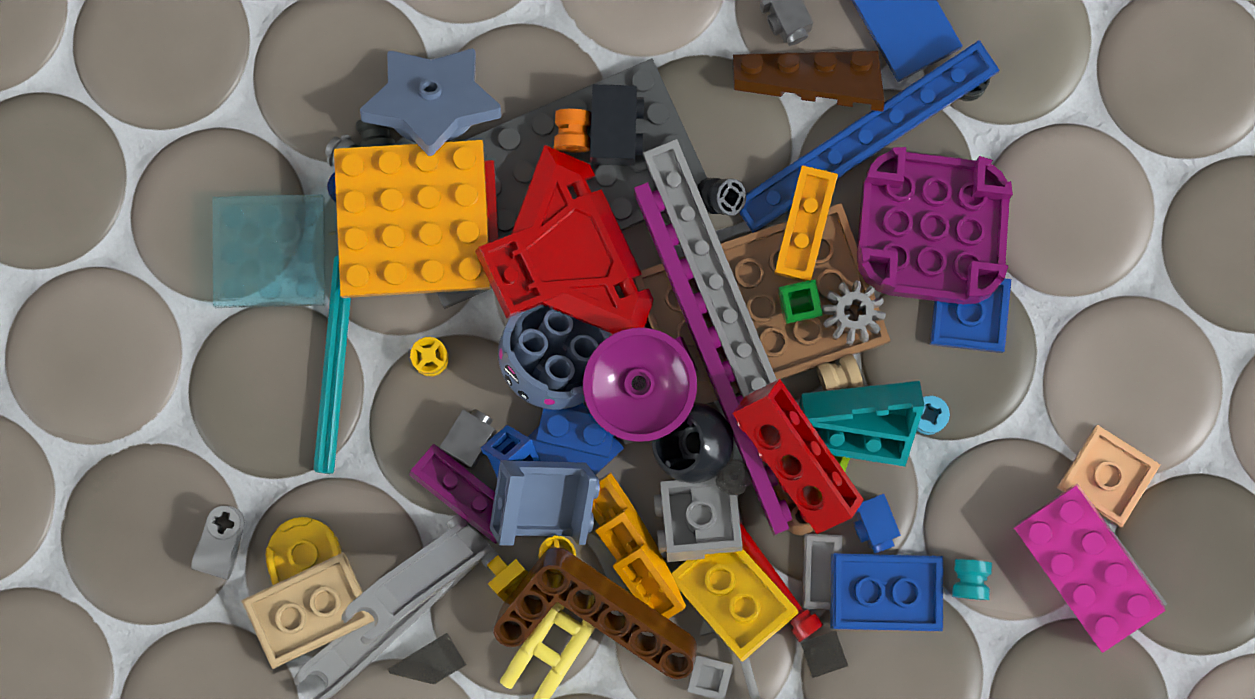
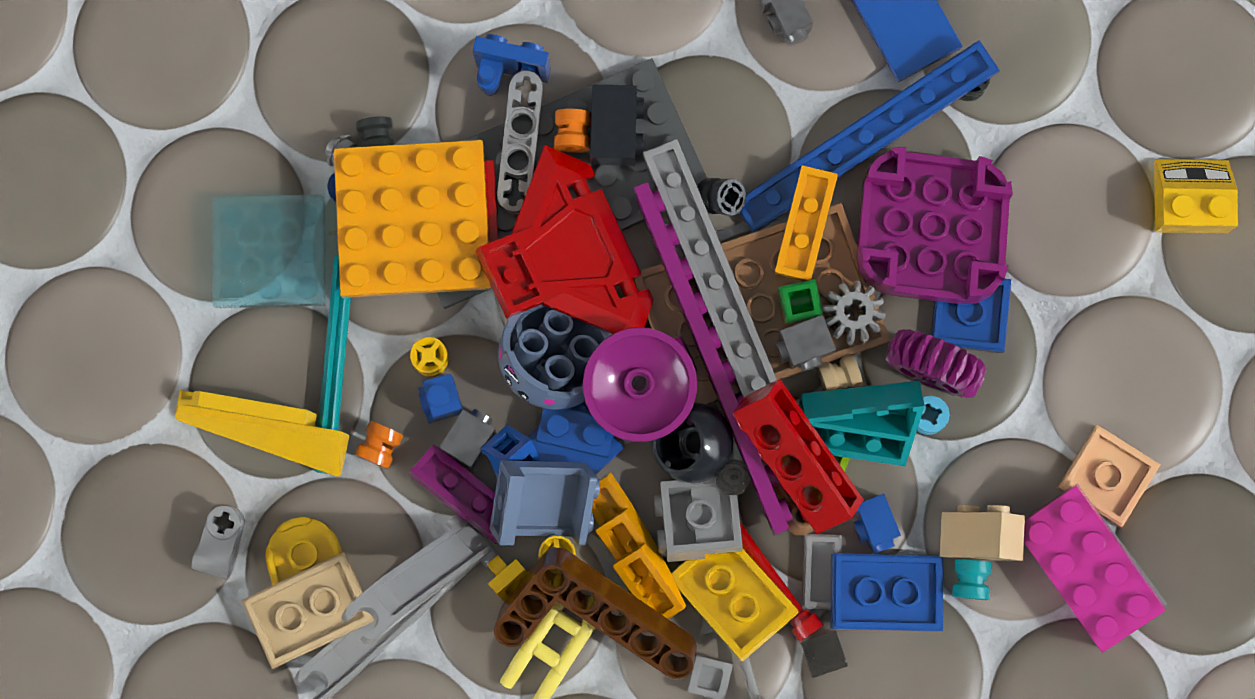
(266, 426): none -> yellow wedge
(379, 444): none -> orange wheel
(431, 99): sand blue plate -> none
(431, 662): clear smoke tile -> none
(440, 398): none -> blue brick
(496, 57): none -> blue plate
(519, 142): none -> light grey beam
(805, 344): none -> flat silver brick
(831, 75): reddish brown wing -> none
(936, 363): none -> magenta gear
(982, 534): none -> tan brick
(1194, 196): none -> yellow slope

